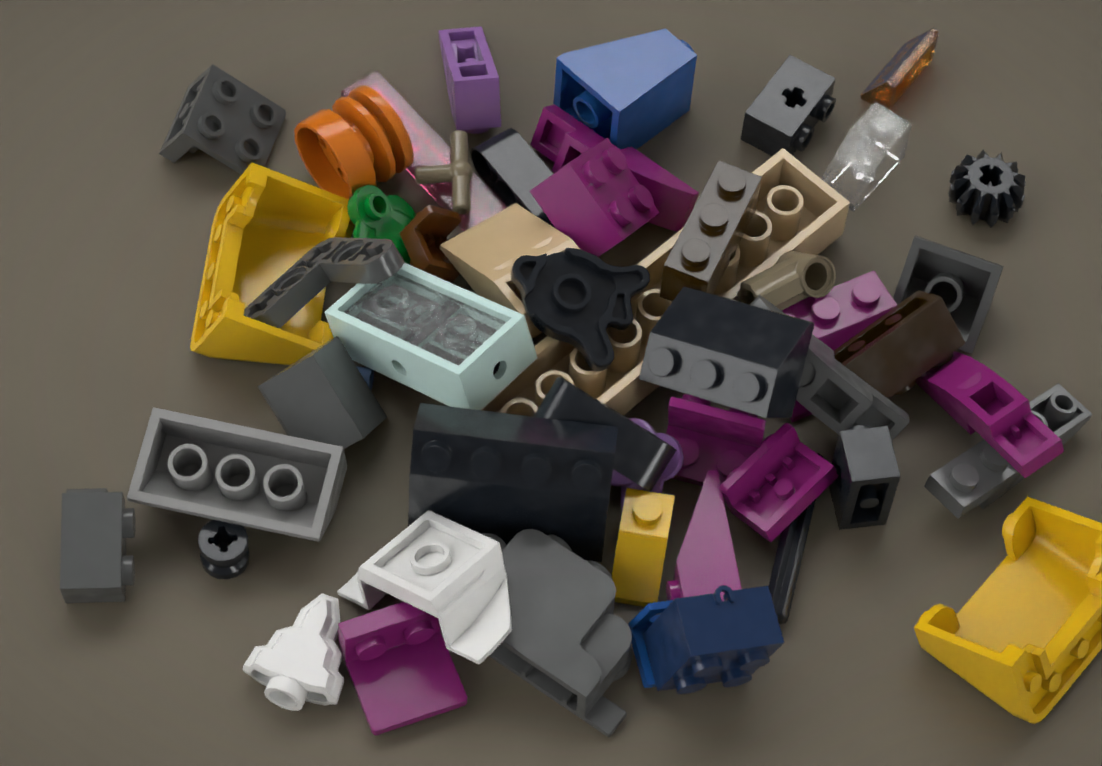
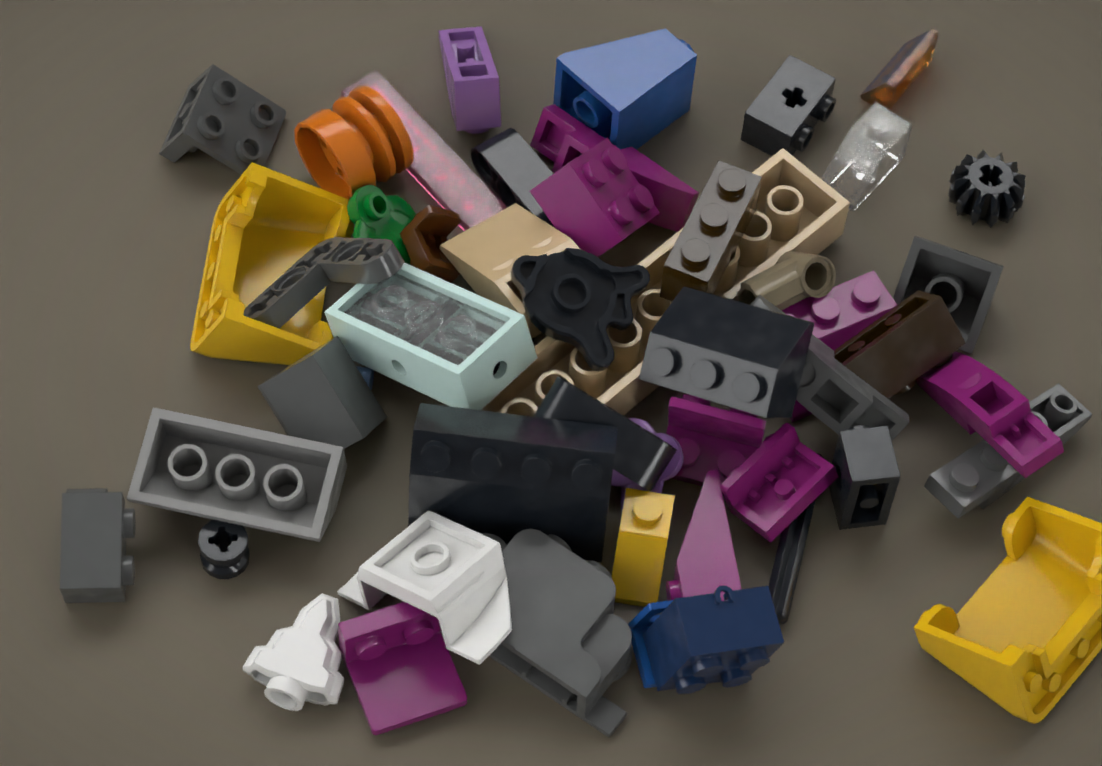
(457, 172): dark tan piece -> none

